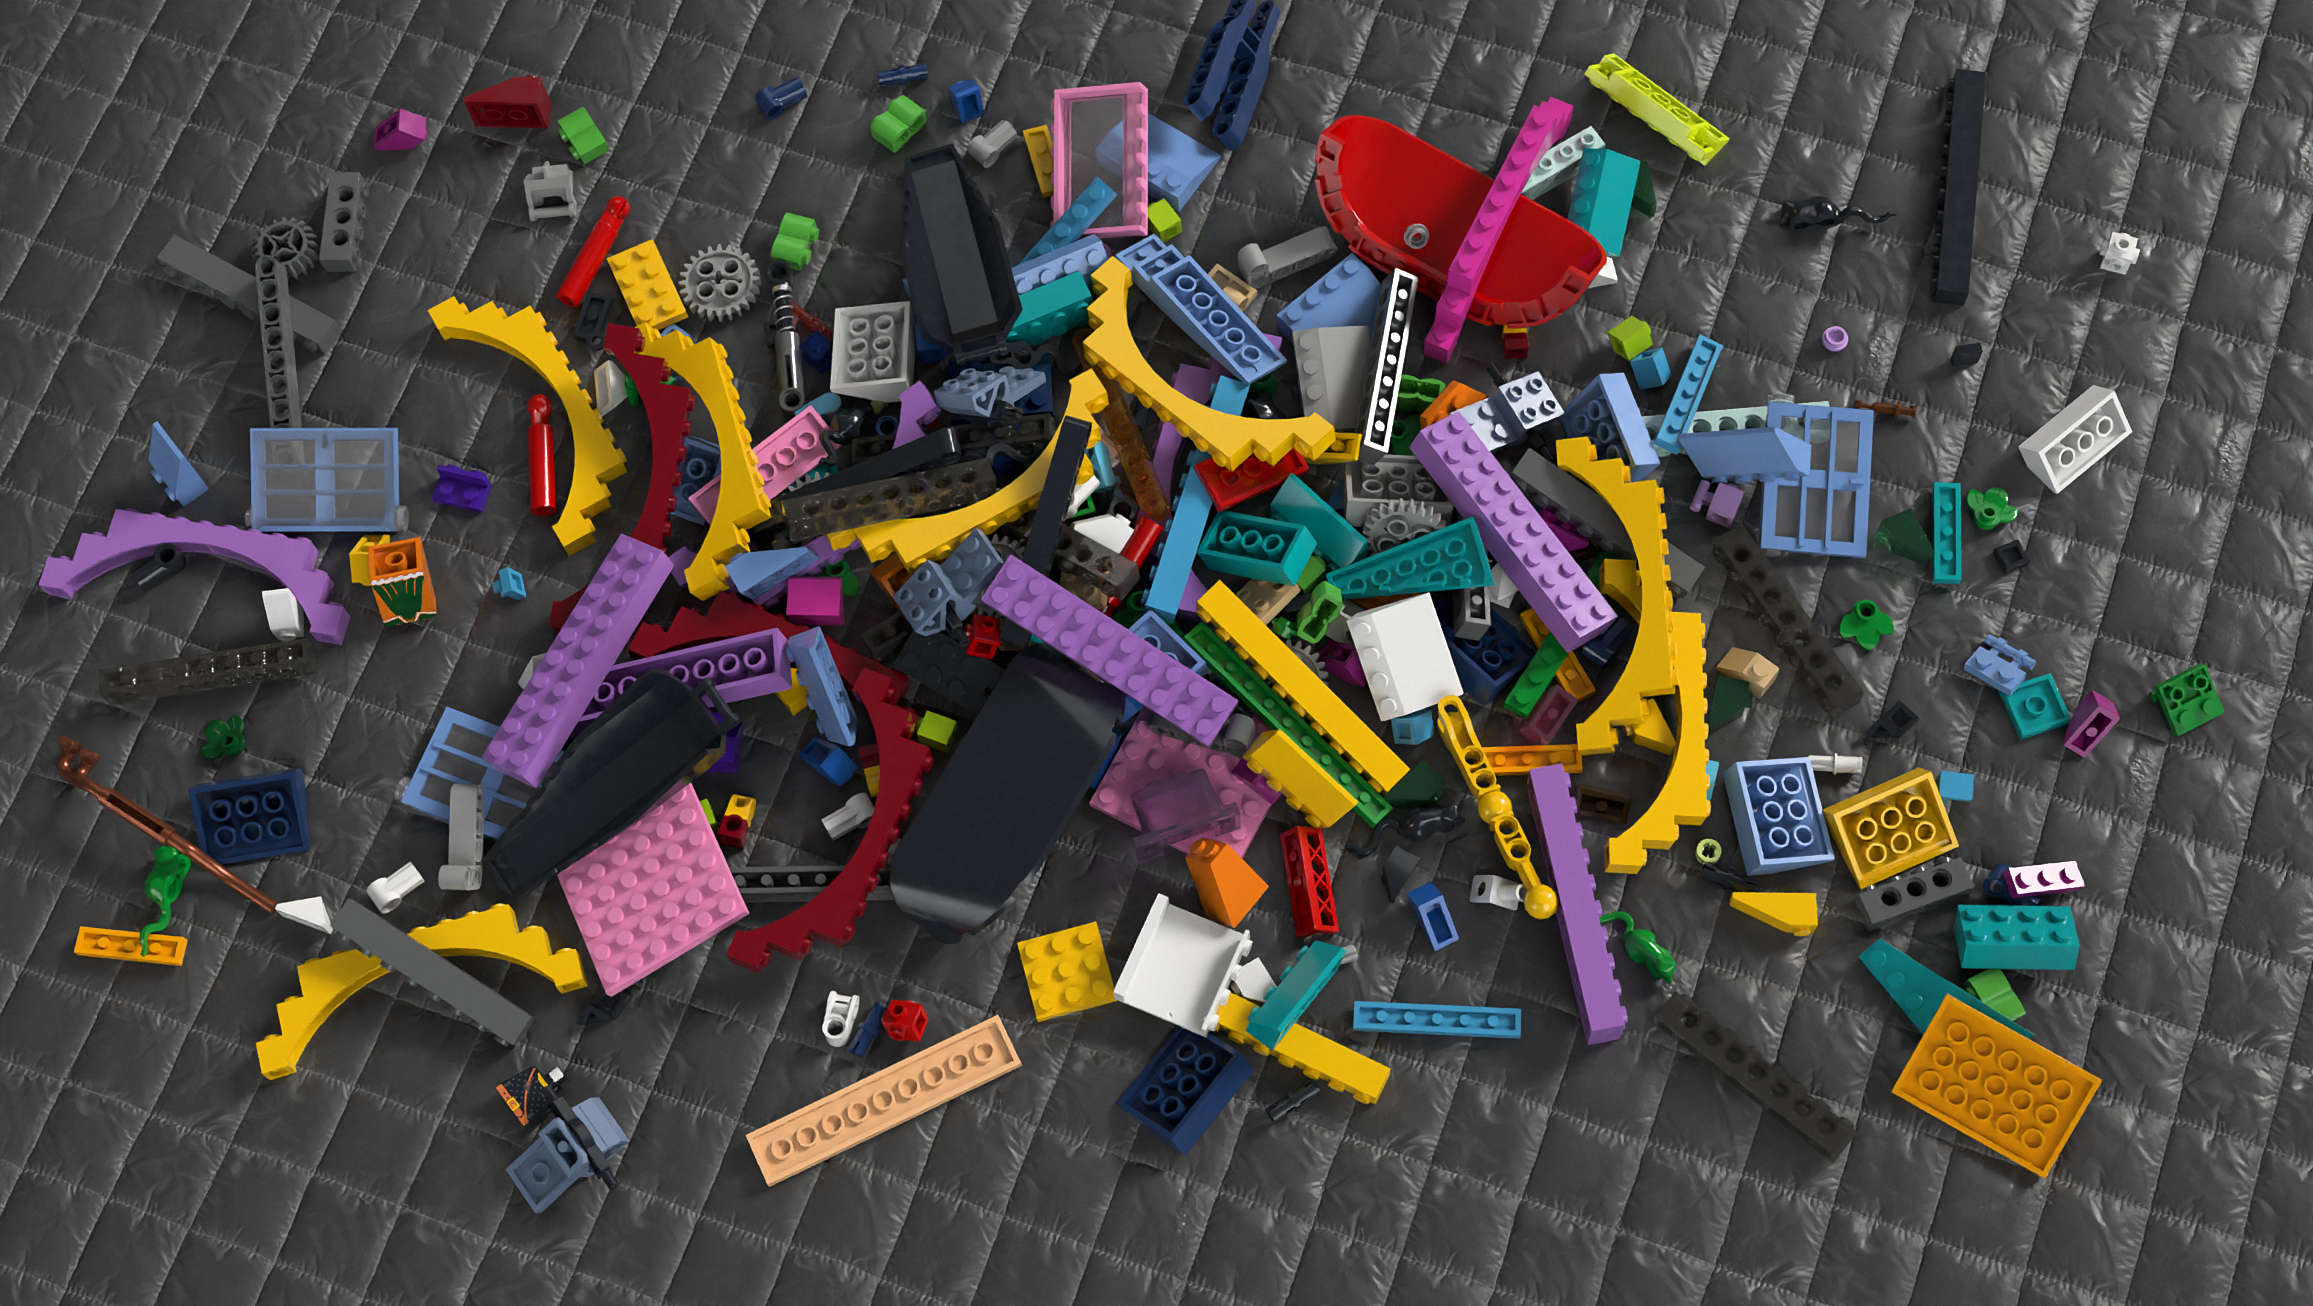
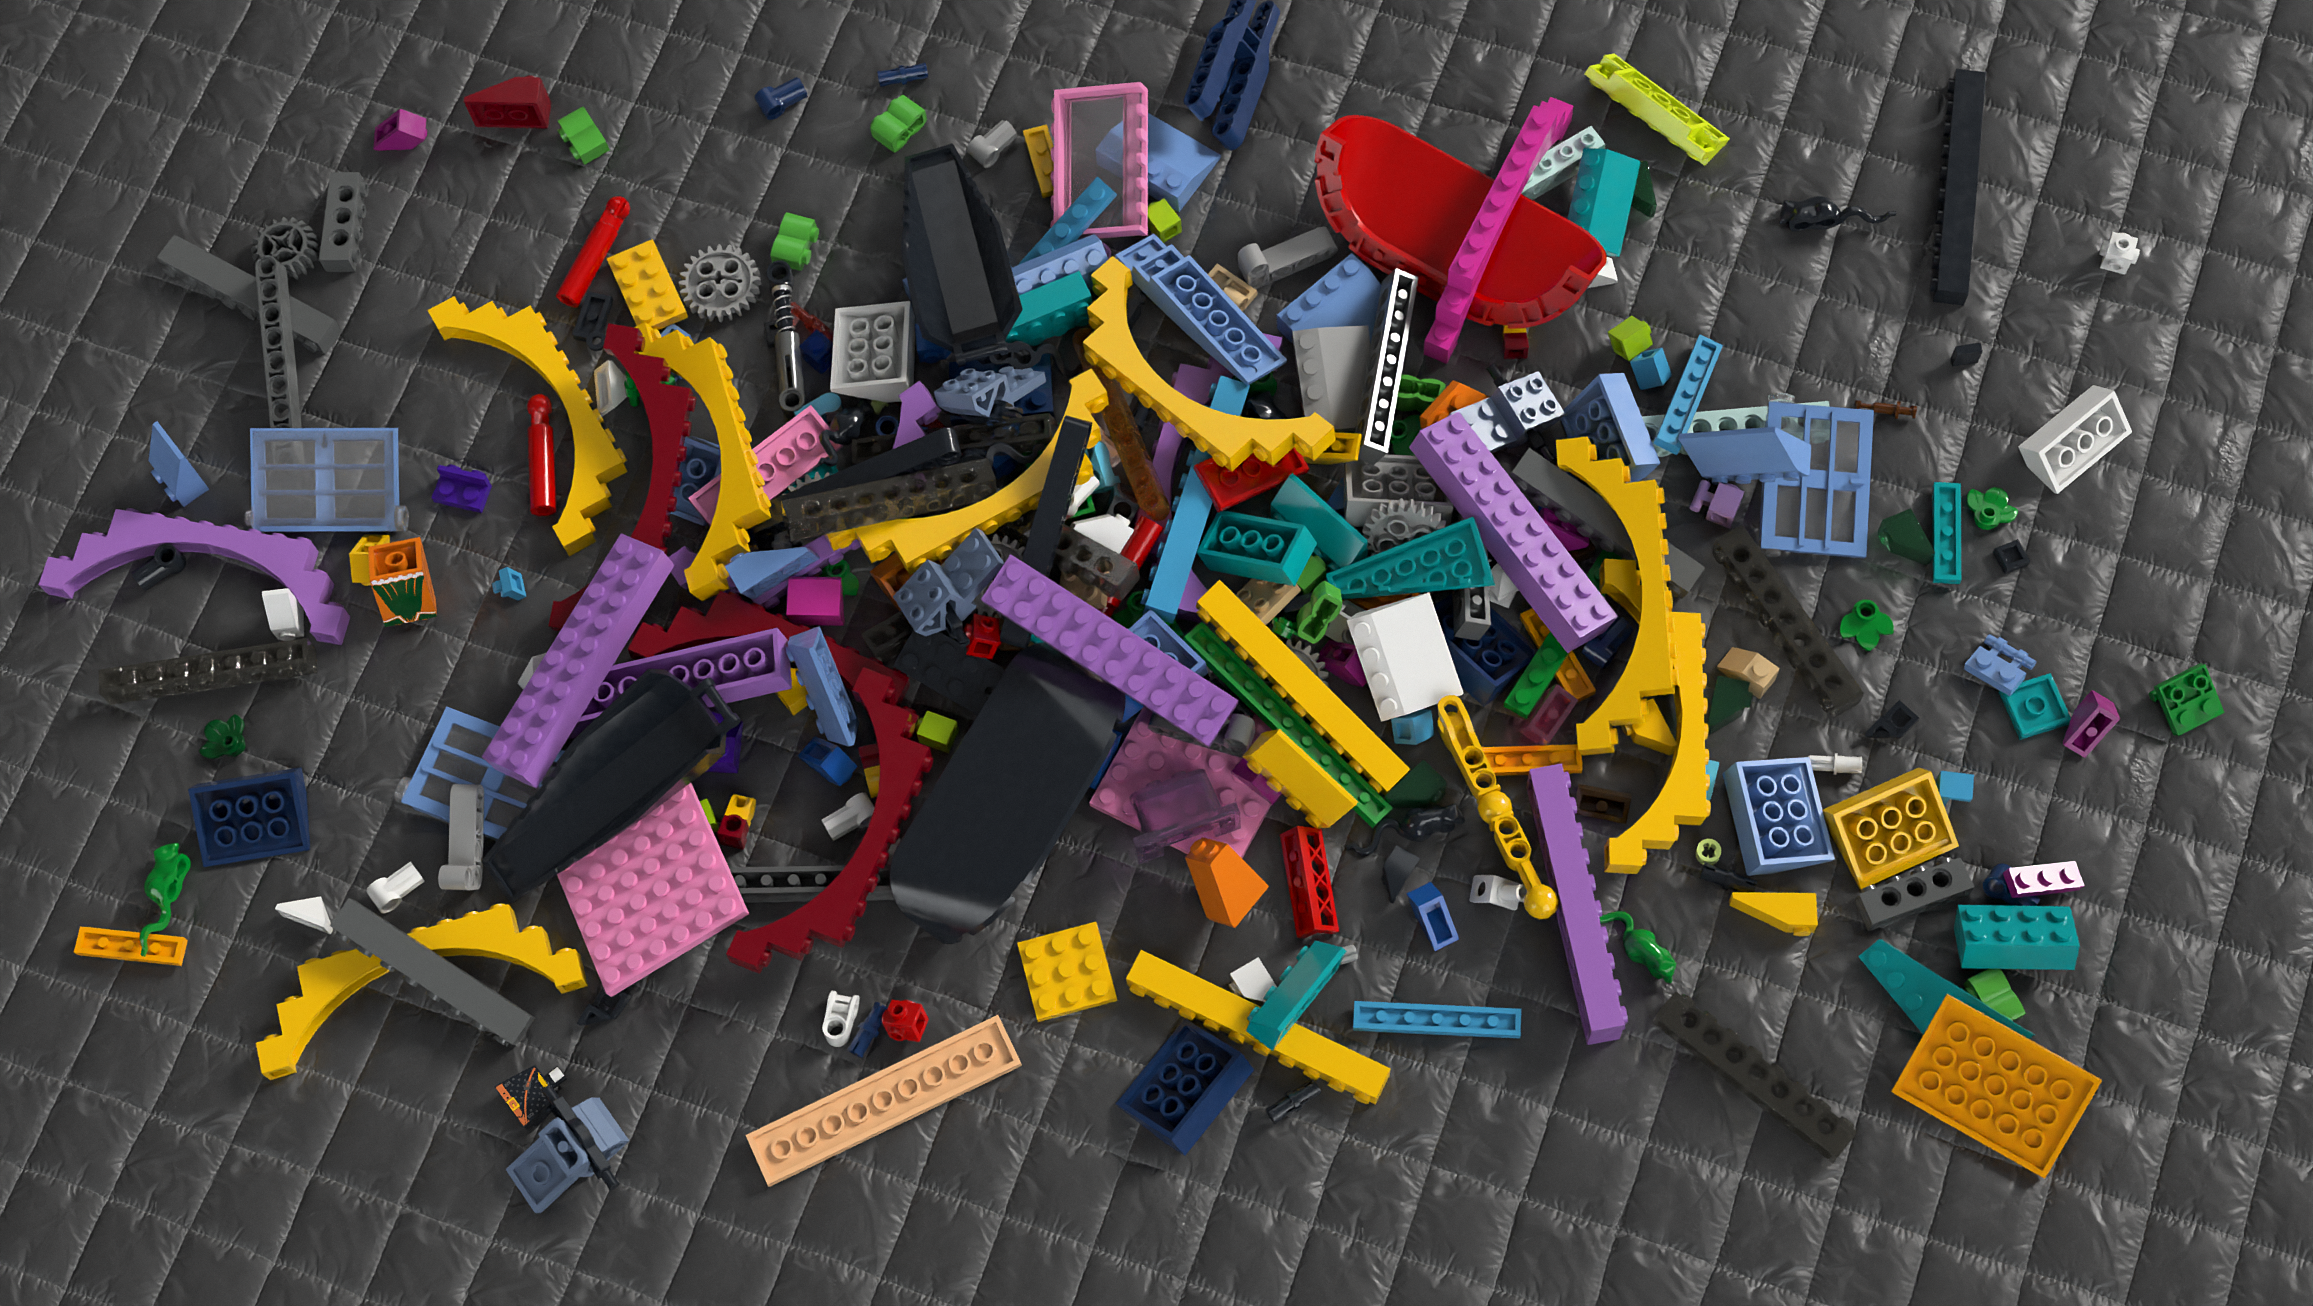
(147, 821): copper piece -> none
(548, 182): light grey piece -> none
(966, 100): blue slope -> none
(1182, 967): white panel -> none
(1419, 241): light grey plate -> none
(1835, 339): lavender plate -> none

